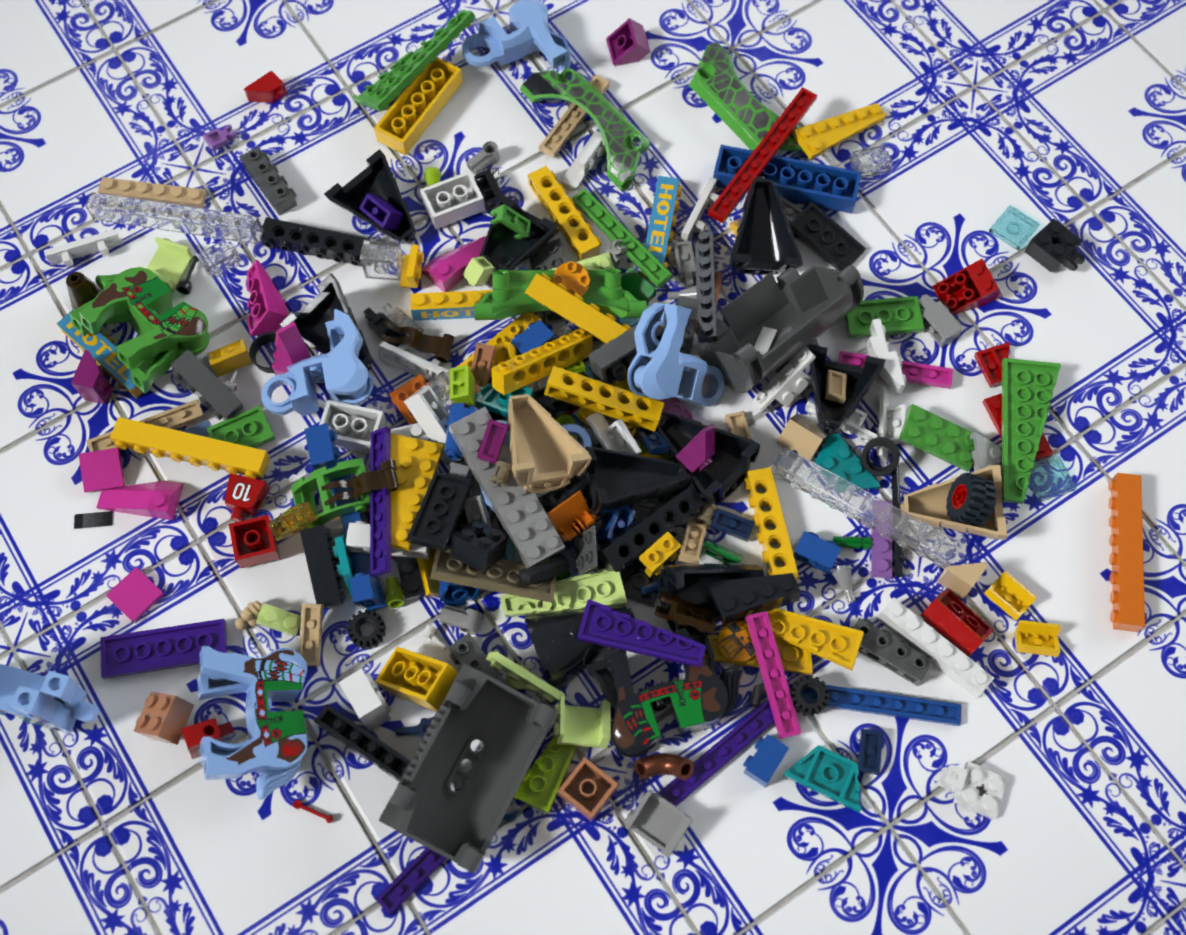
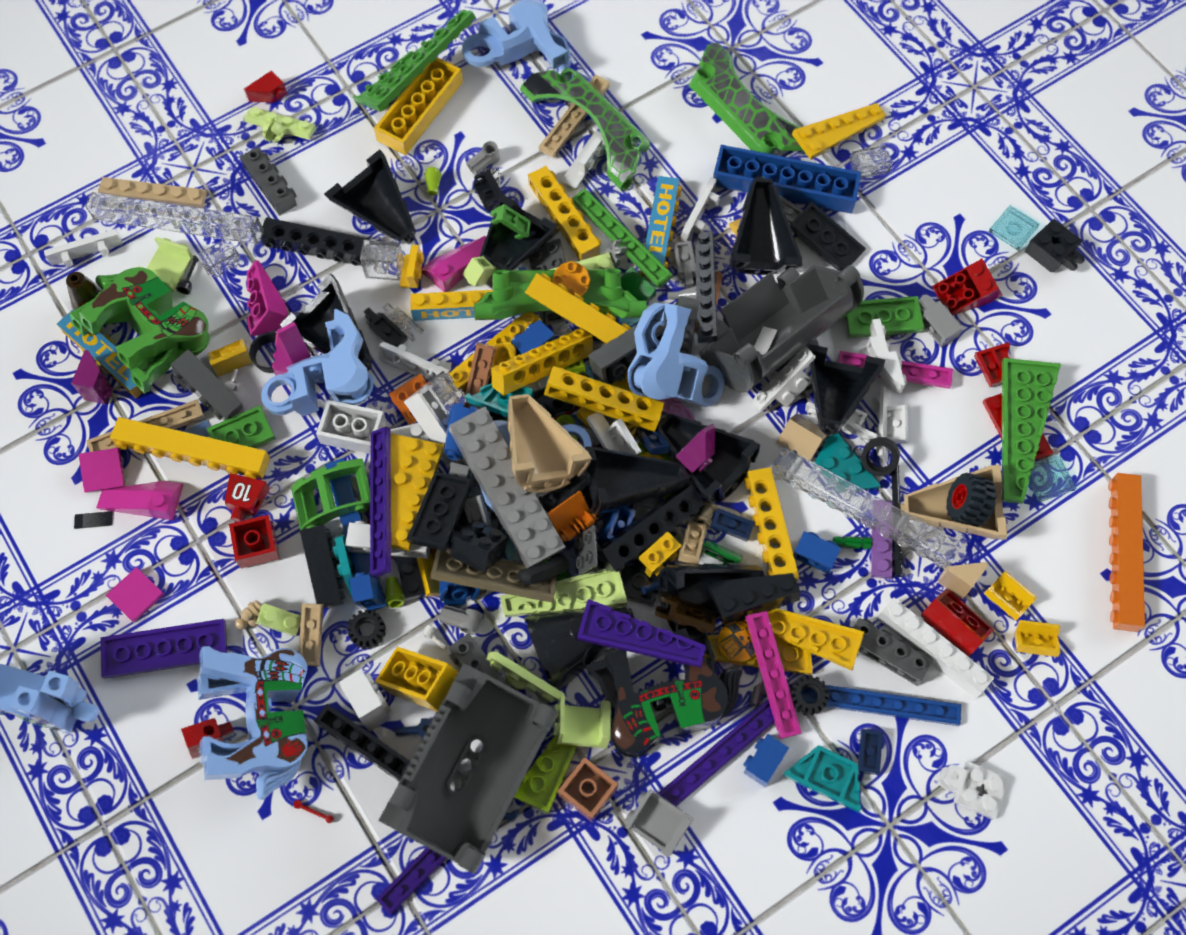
(163, 717): nougat brick -> none
(218, 138): medium lavender plate -> none
(277, 125): none -> yellowish green plate
(292, 521): clear yellow brick -> none
(322, 446): blue brick -> none
(366, 482): dark brown flag -> none
(381, 211): dark purple brick -> none
(421, 342): dark brown flag -> none
(452, 200): white brick -> none
(462, 385): lime hinge -> none
(492, 441): magenta tile -> none
(501, 474): dark tan bush -> none
(628, 43): magenta slope -> none
(664, 765): copper cylinder -> none
(738, 424): tan tile -> none
(762, 155): red plate -> none
(835, 386): tan tile -> none
(844, 579): light grey cone -> none
(938, 437): bright green plate -> none
(985, 452): light grey wing -> none

